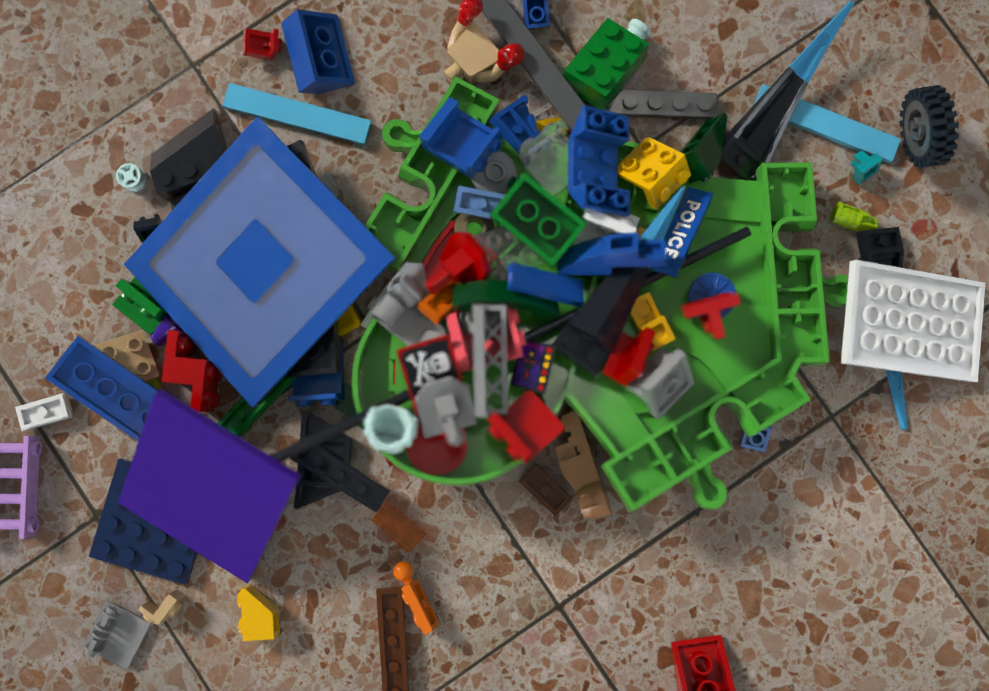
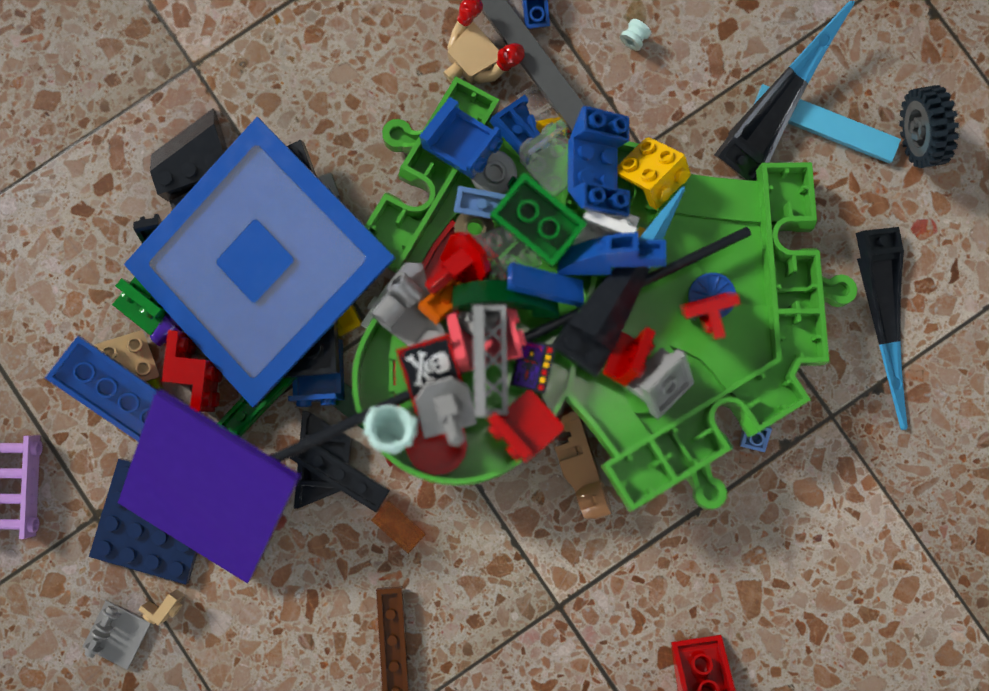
(44, 412): white plate -> none
(127, 173): light aqua wheel -> none
(258, 615): yellow slope -> none
(261, 43): red bracket -> none
(297, 114): medium azure tile -> none
(317, 52): blue slope -> none
(416, 598): orange plate -> none
(545, 489): reddish brown plate -> none
(605, 64): green brick -> none
(646, 314): yellow slope -> none
(663, 104): dark grey plate -> none
(684, 229): blue tile -> none
(705, 148): dark green slope -> none
(852, 218): lime hinge -> none
(865, 166): teal tile -> none
(913, 322): white plate -> none

